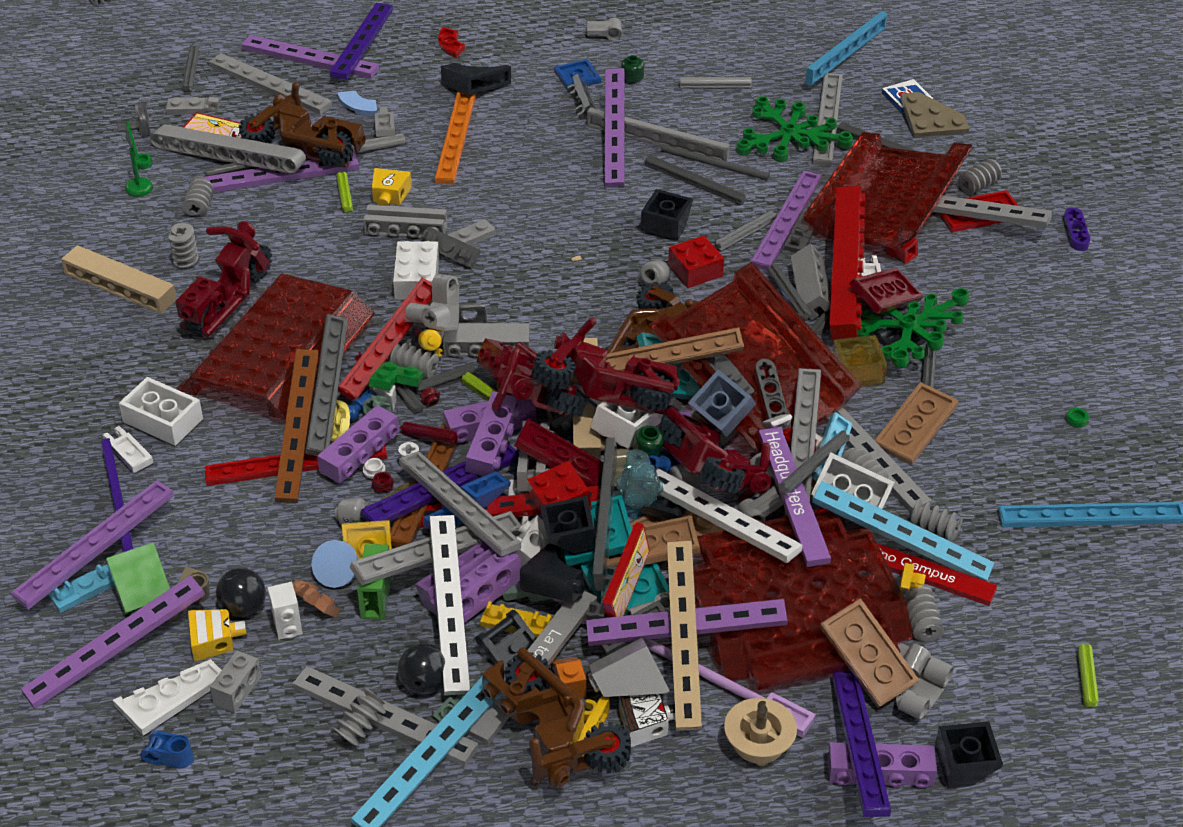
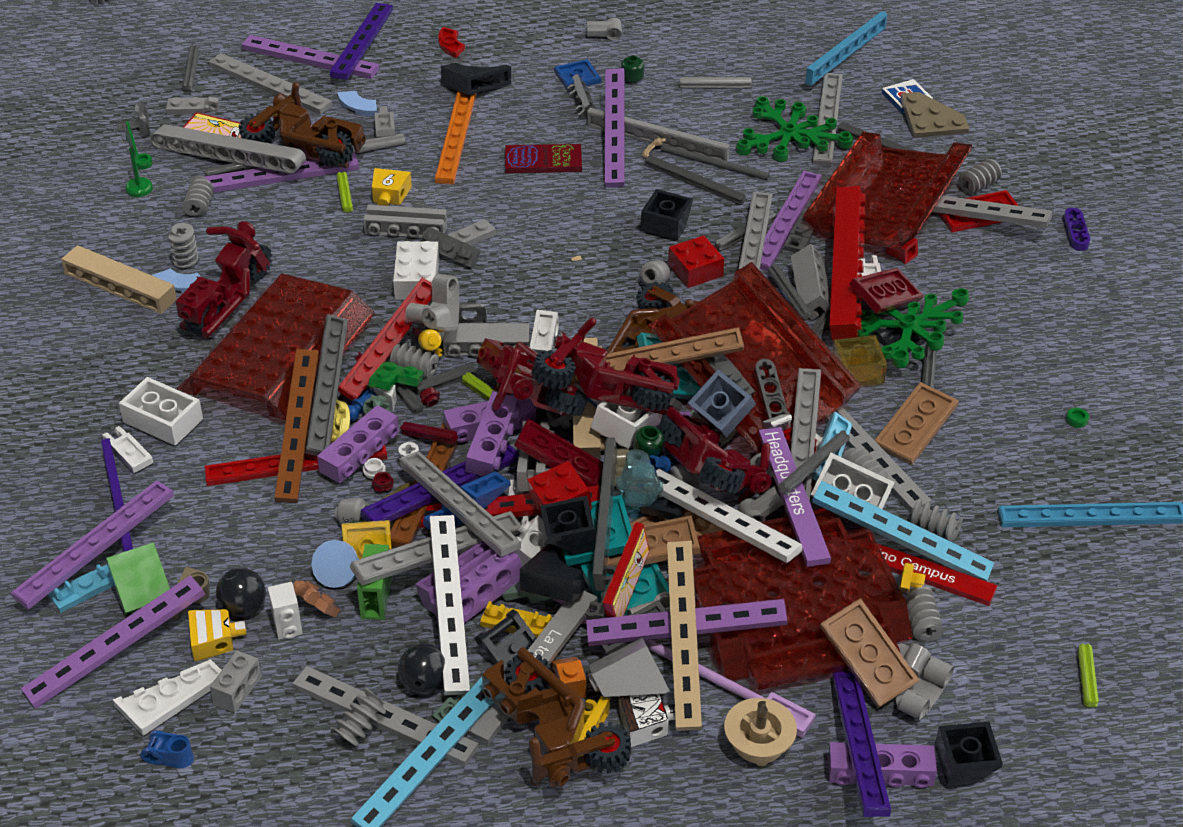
(180, 281): none -> light blue tile
(543, 158): none -> dark red tile
(544, 330): none -> white plate
(657, 142): none -> tan piece
(756, 229): none -> light grey tile

